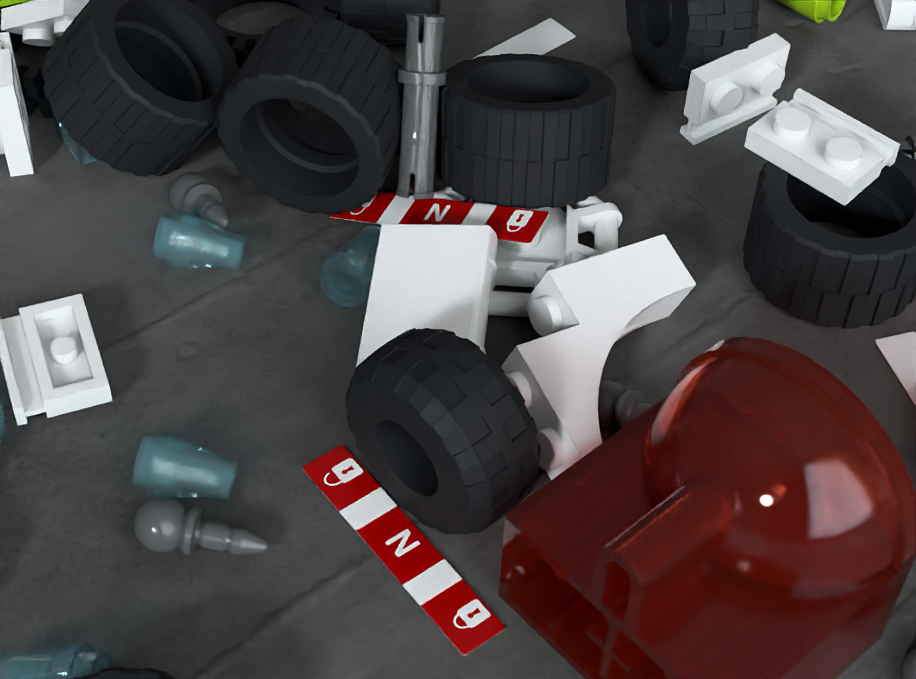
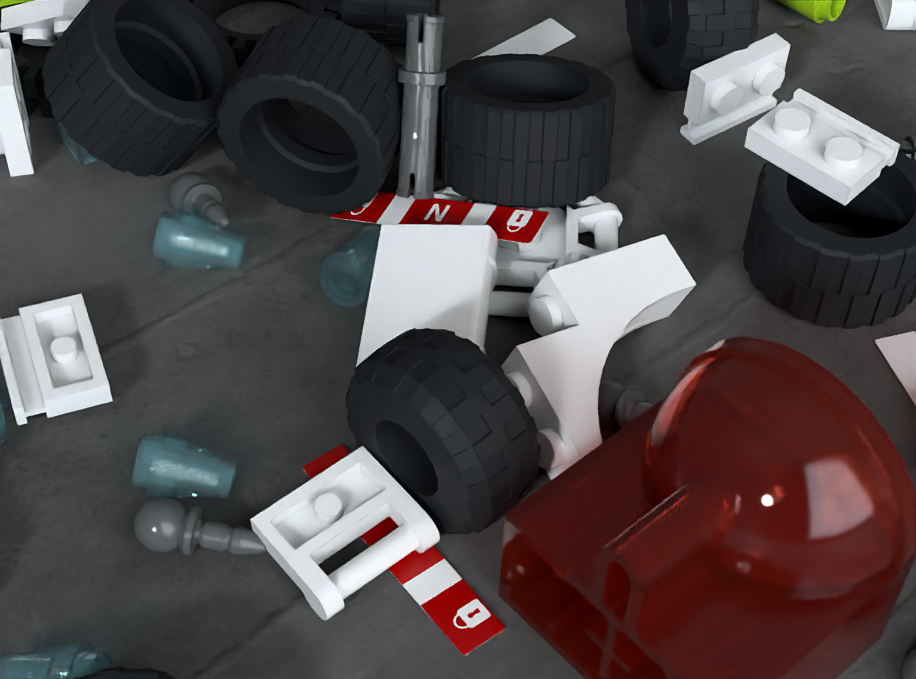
(331, 514): none -> white plate

